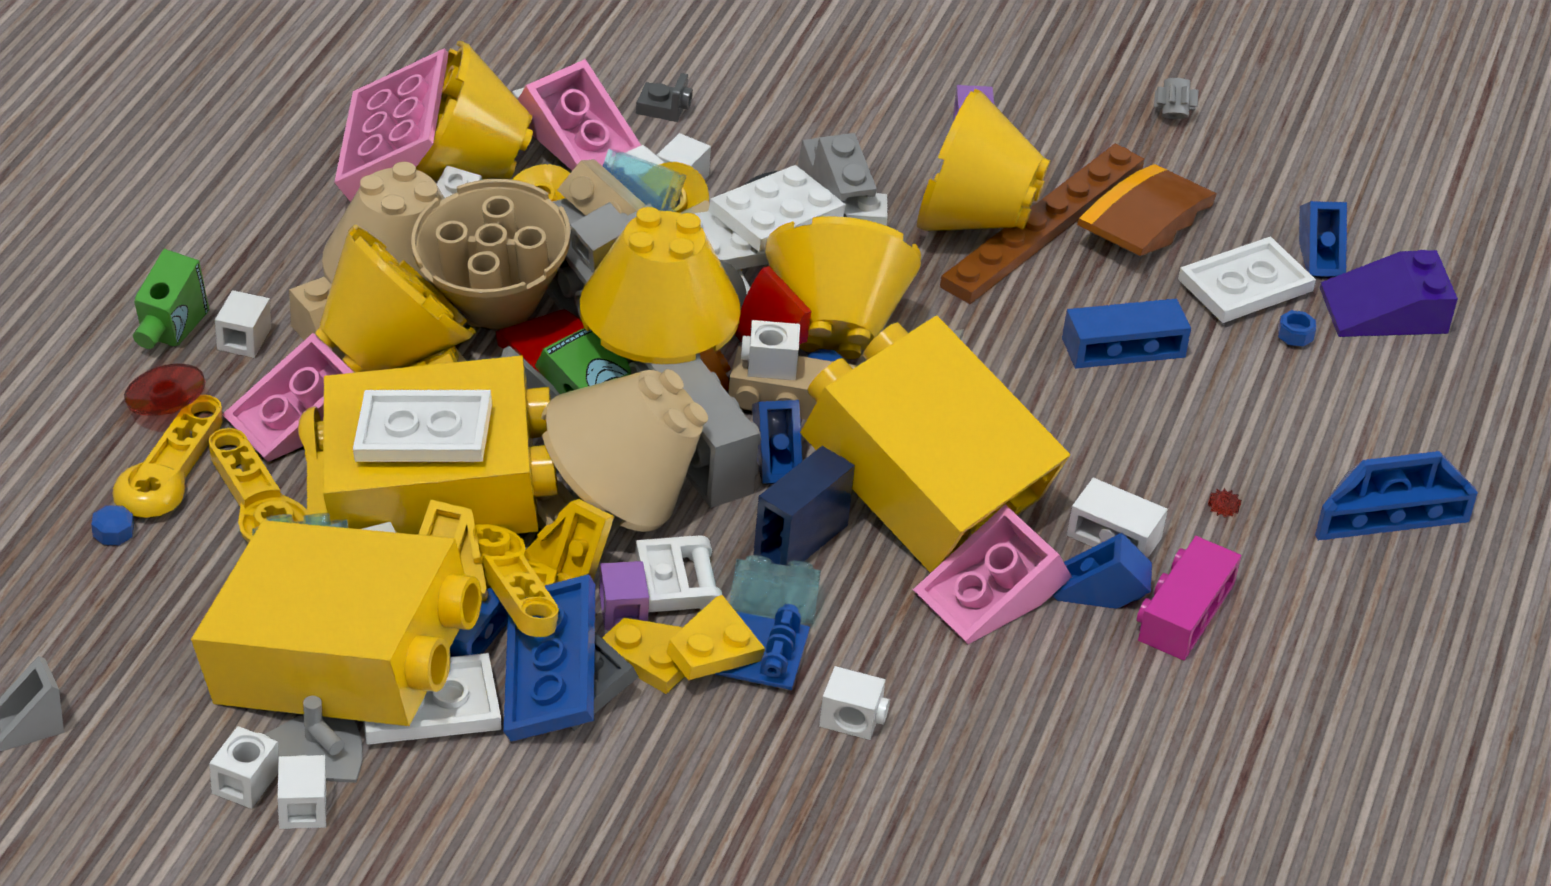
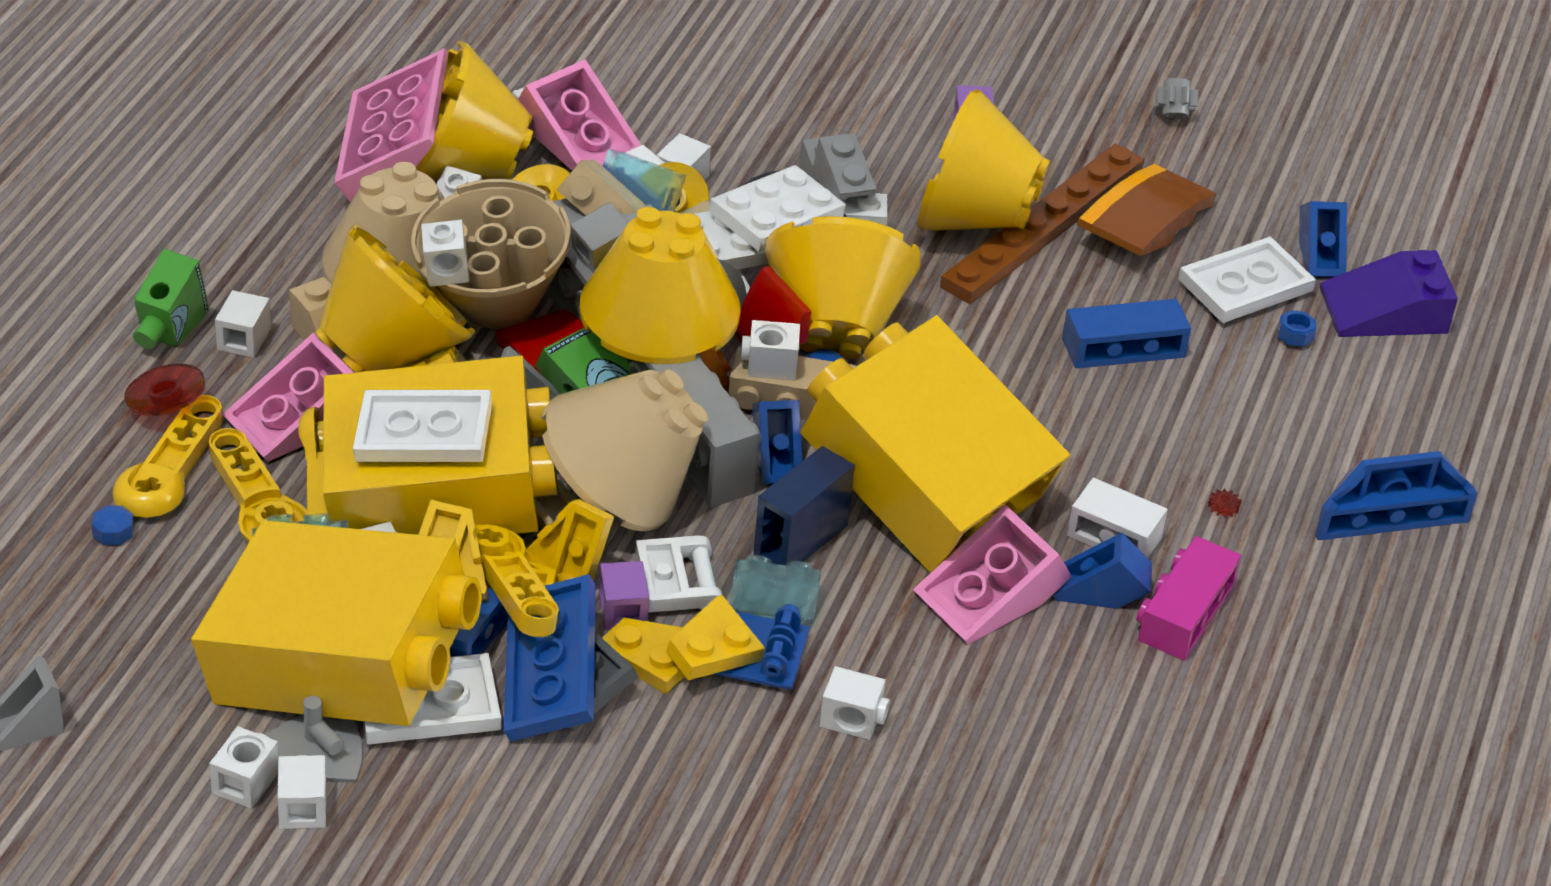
(445, 253): none -> white brick
(664, 101): dark grey bracket -> none

